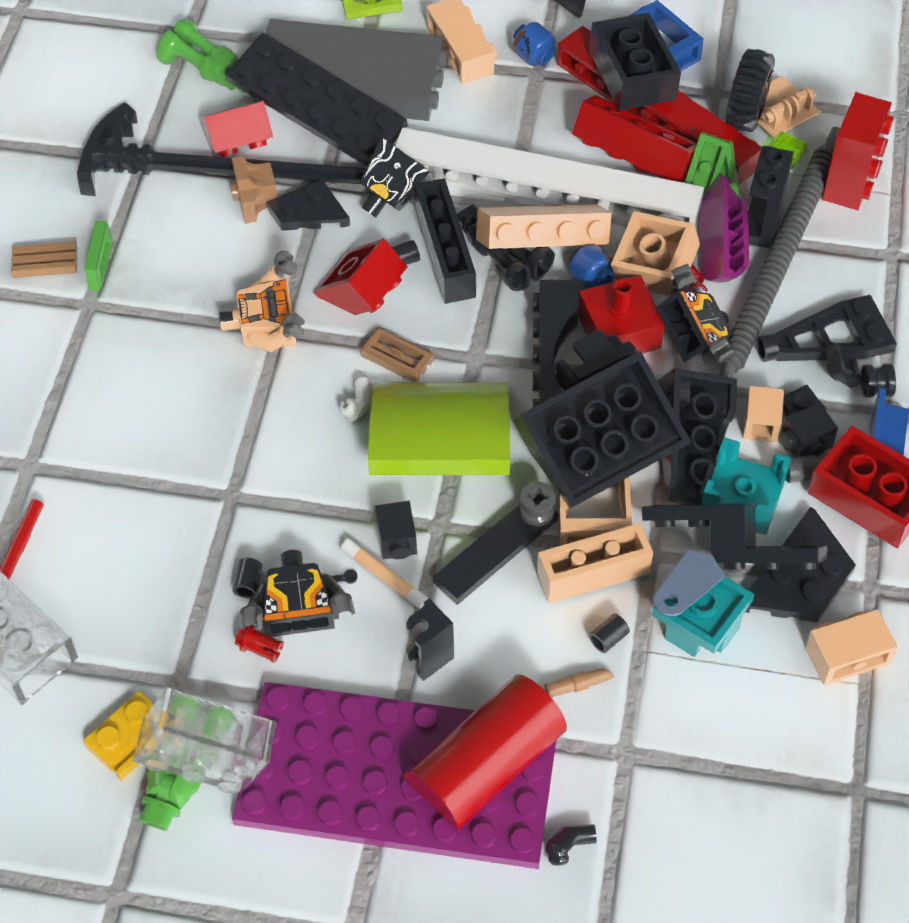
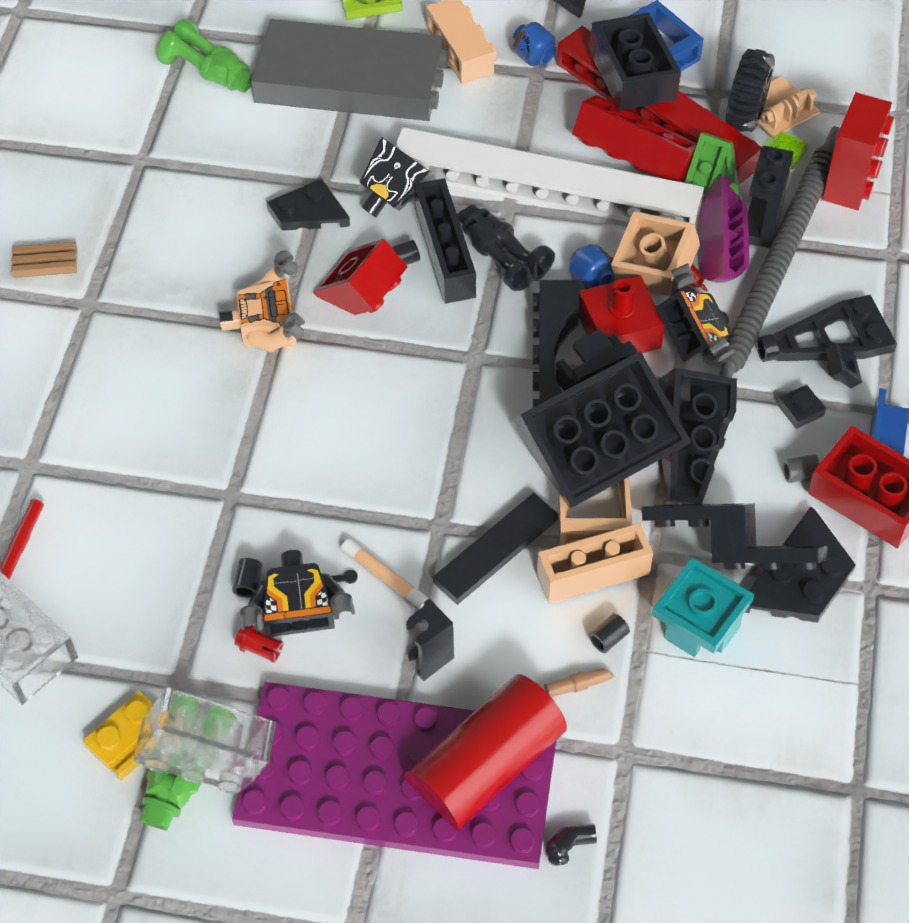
(98, 255): bright green tile -> none
(119, 123): black piece -> none
(237, 128): slope -> none
(252, 187): medium nougat brick -> none
(314, 98): black plate -> none
(361, 403): white arm -> none
(393, 357): medium nougat tile -> none
(396, 530): black brick -> none
(439, 428): lime slope -> none
(543, 226): light nougat brick -> none
(543, 509): dark grey wheel -> none
(688, 582): sand blue piece -> none
(747, 482): teal panel -> none
(763, 413): light nougat brick -> none
(808, 432): black brick -> none
(850, 646): light nougat brick -> none
(876, 378): black wheel -> none

